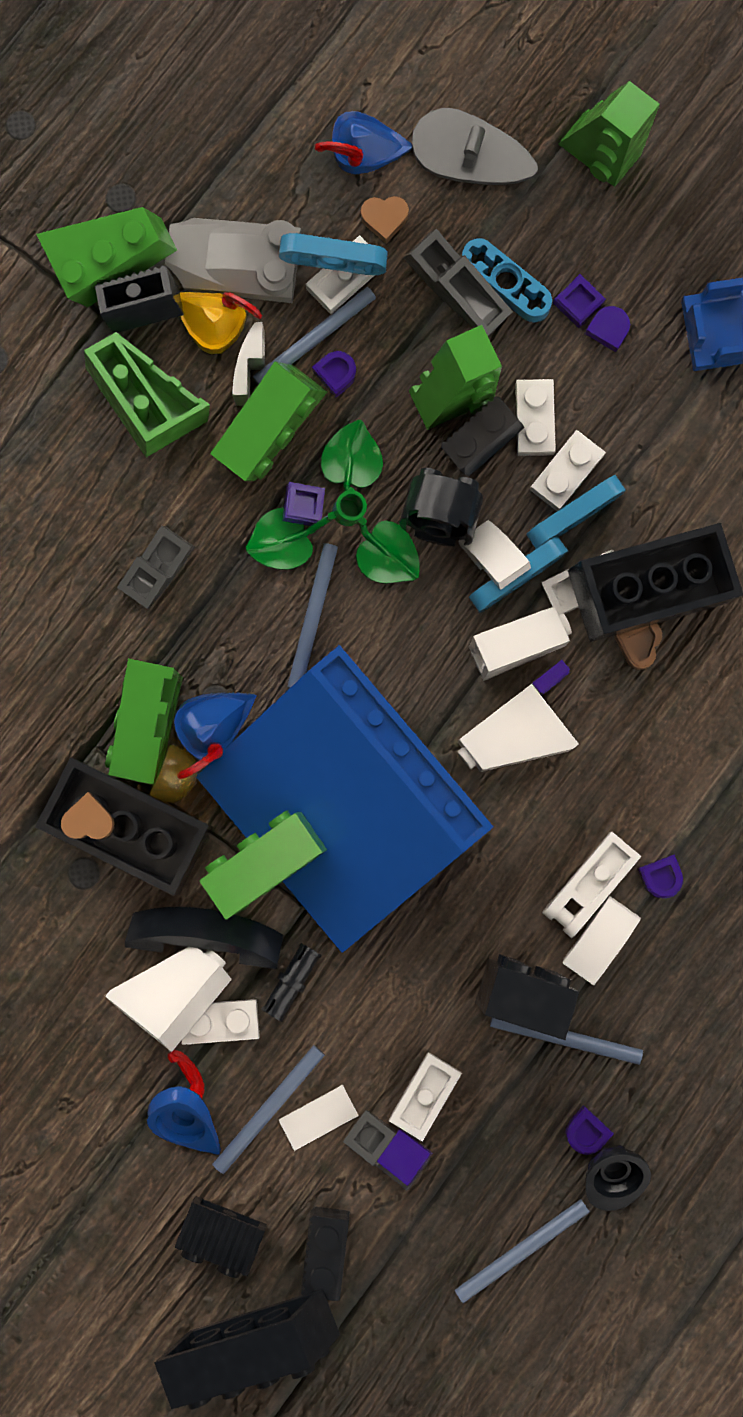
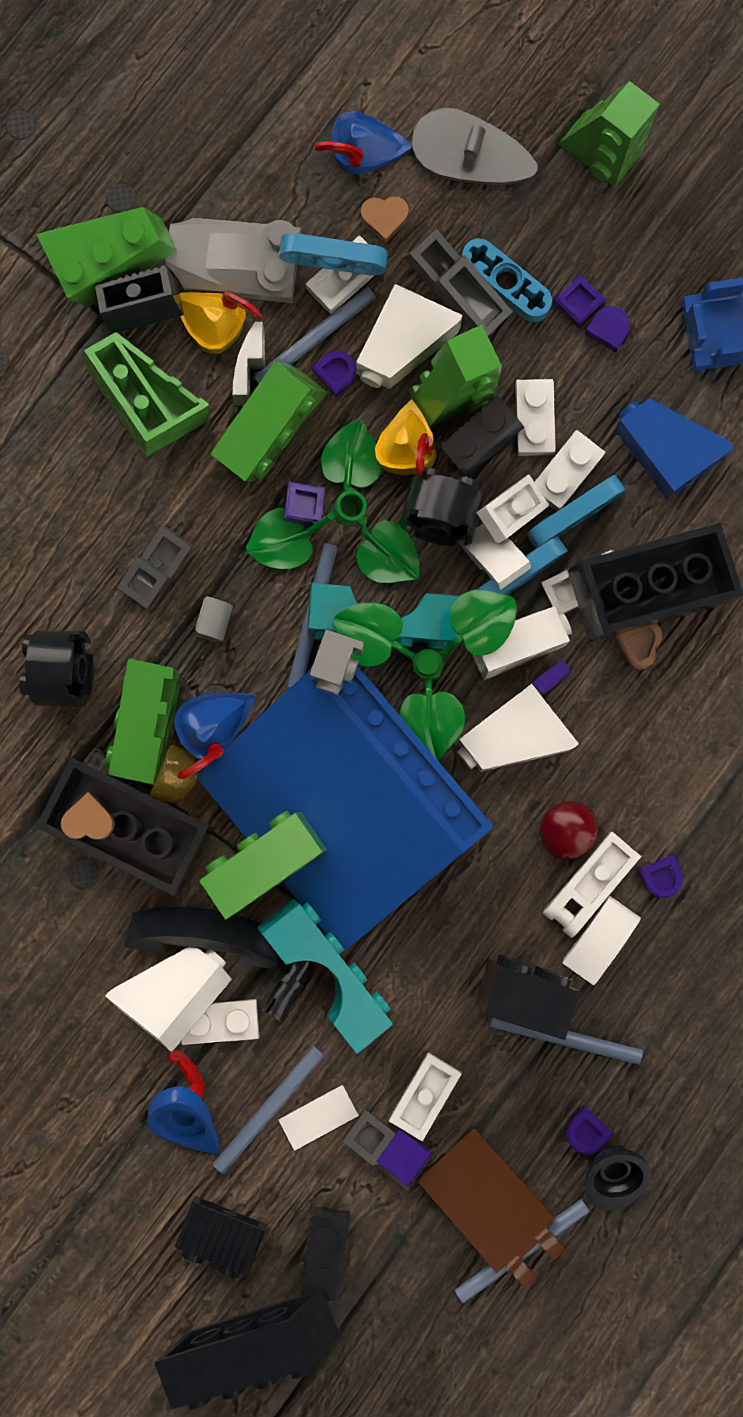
(57, 668): none -> black brick
(213, 619): none -> light grey brick
(335, 662): none -> light grey brick
(354, 1011): none -> teal arch
(404, 337): none -> white slope
(406, 443): none -> yellow piece
(426, 624): none -> teal arch
(479, 617): none -> green plant
(491, 1206): none -> reddish brown tile
(512, 509): none -> white plate
(569, 830): none -> dark red hair
(669, 445): none -> blue slope

